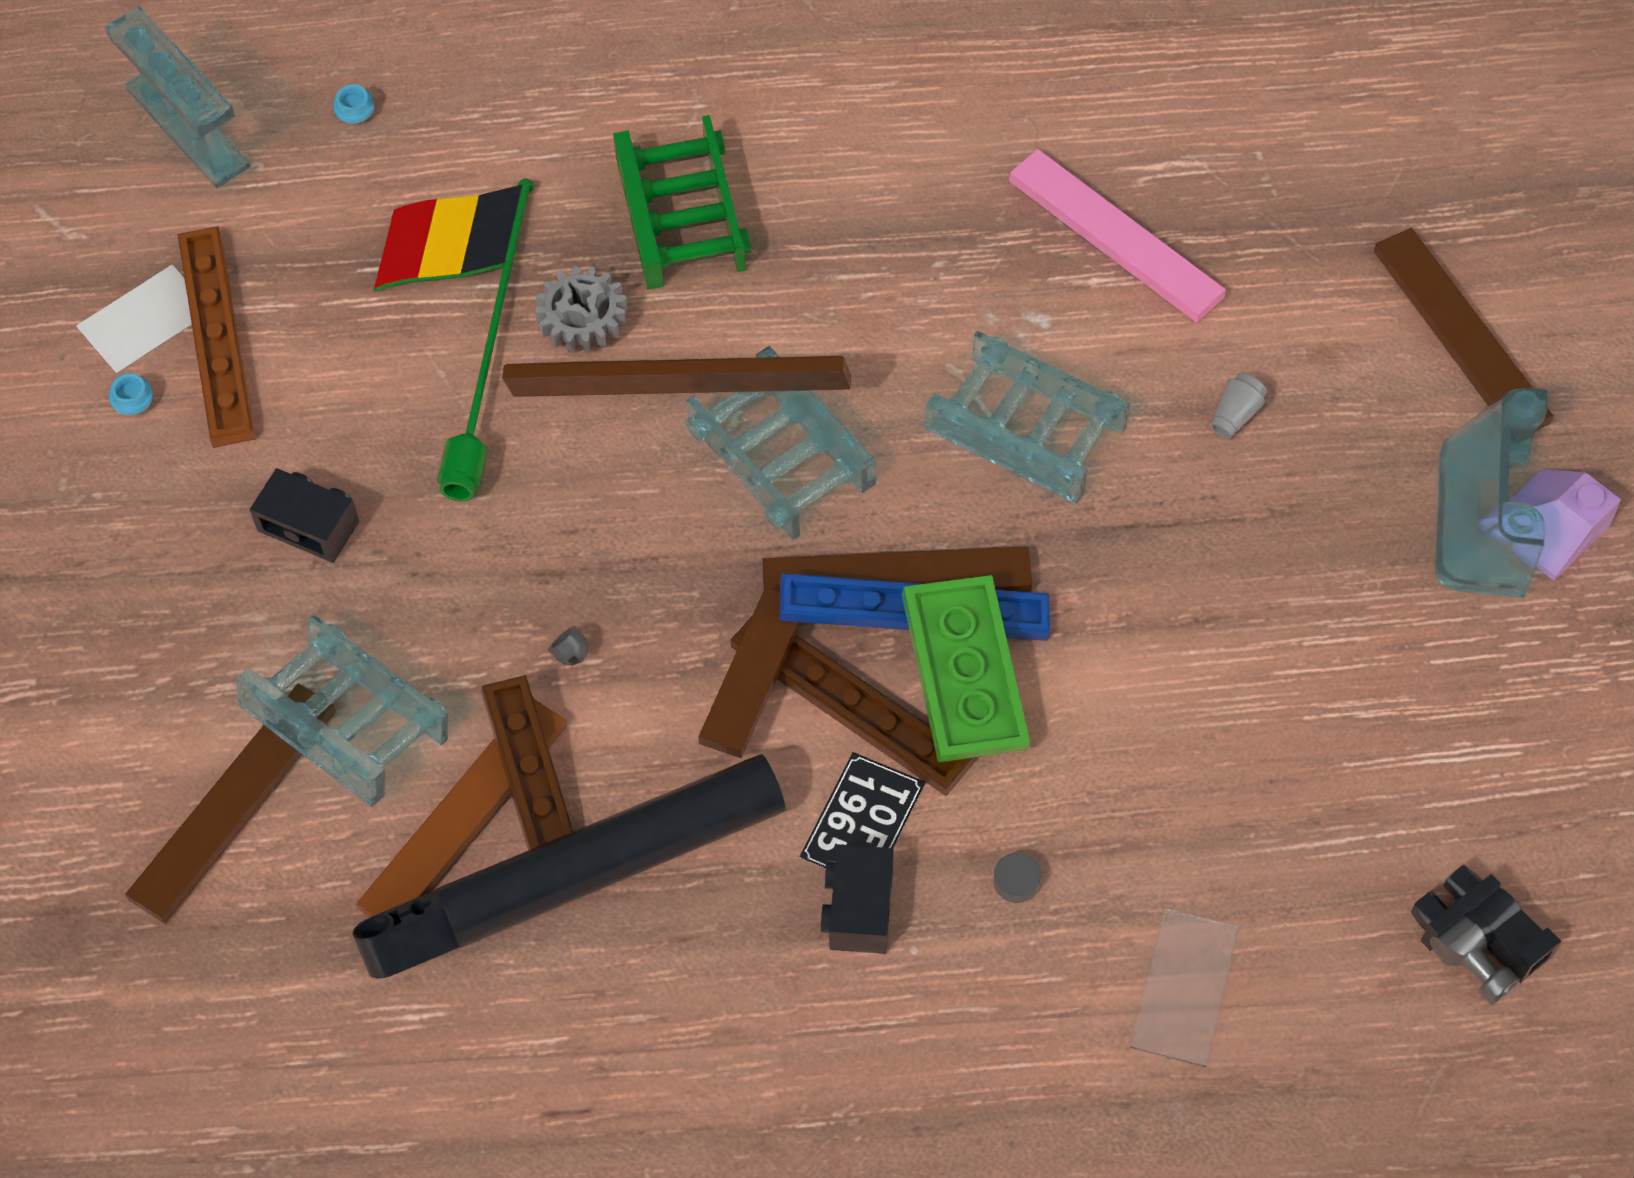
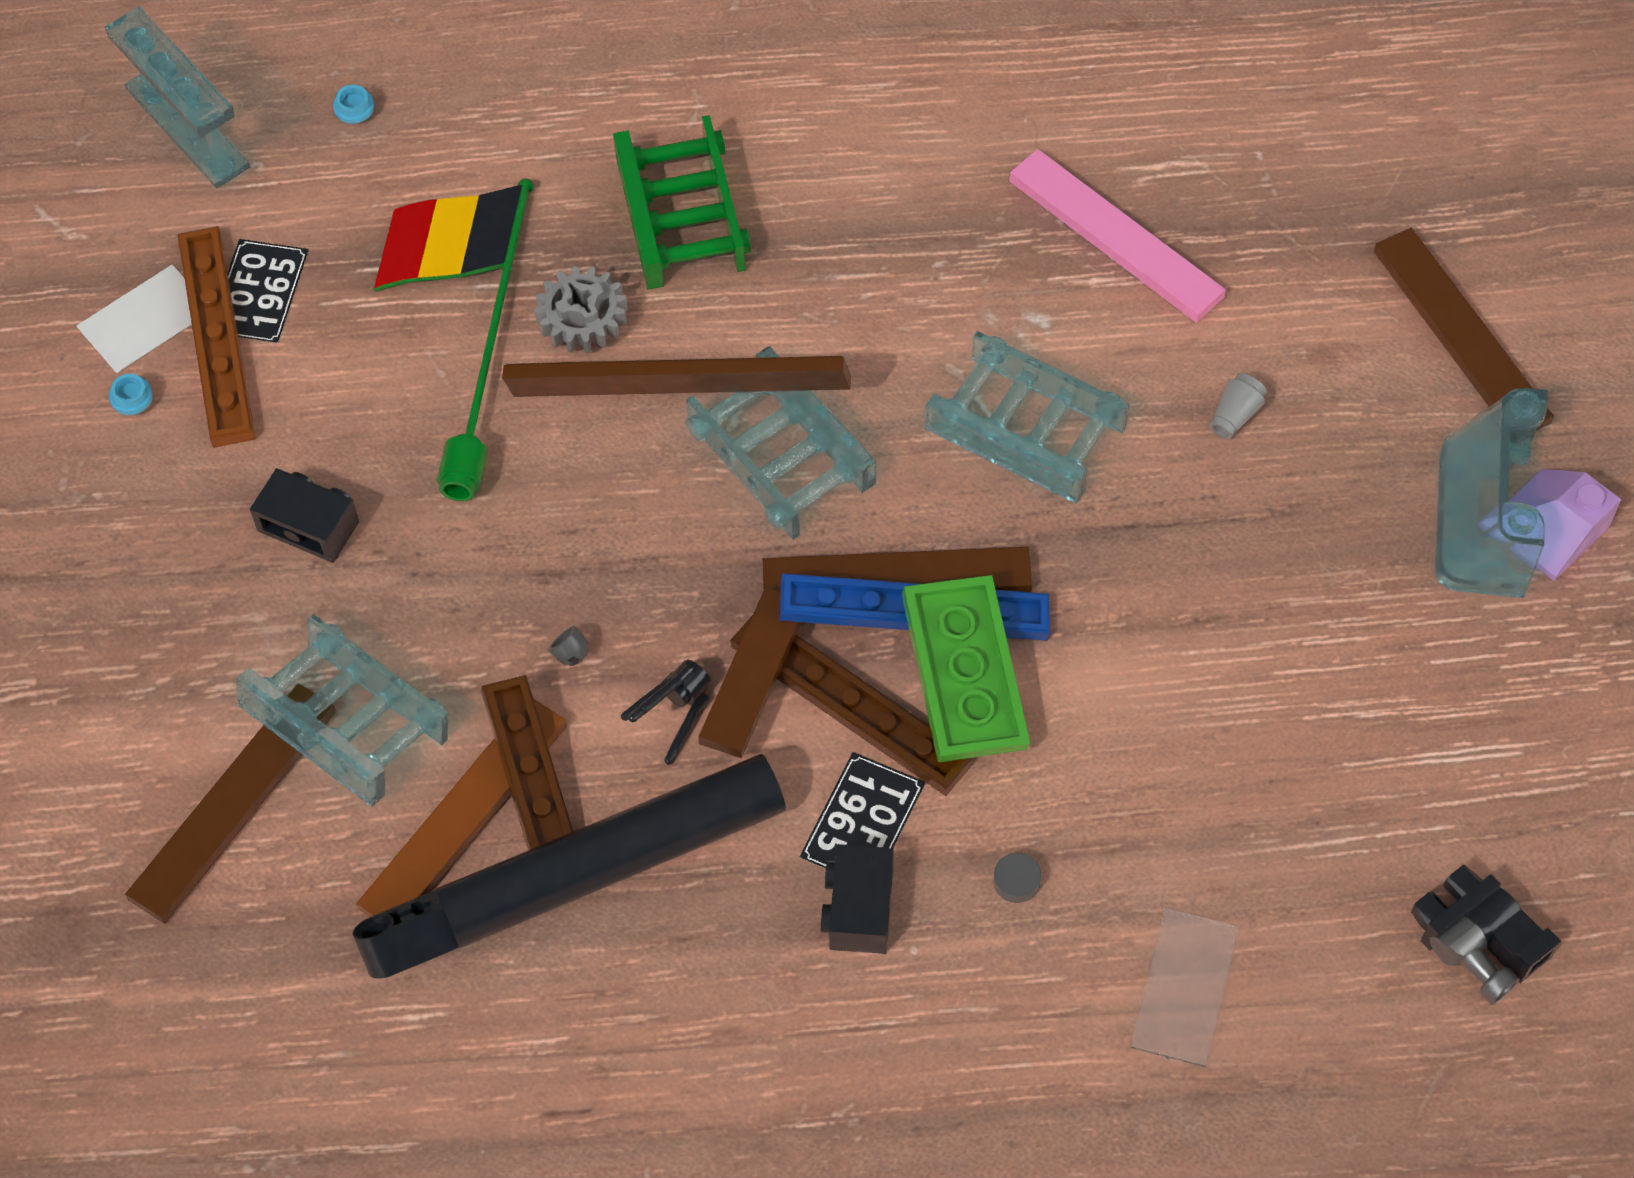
(263, 287): none -> black sticker
(681, 687): none -> black plant

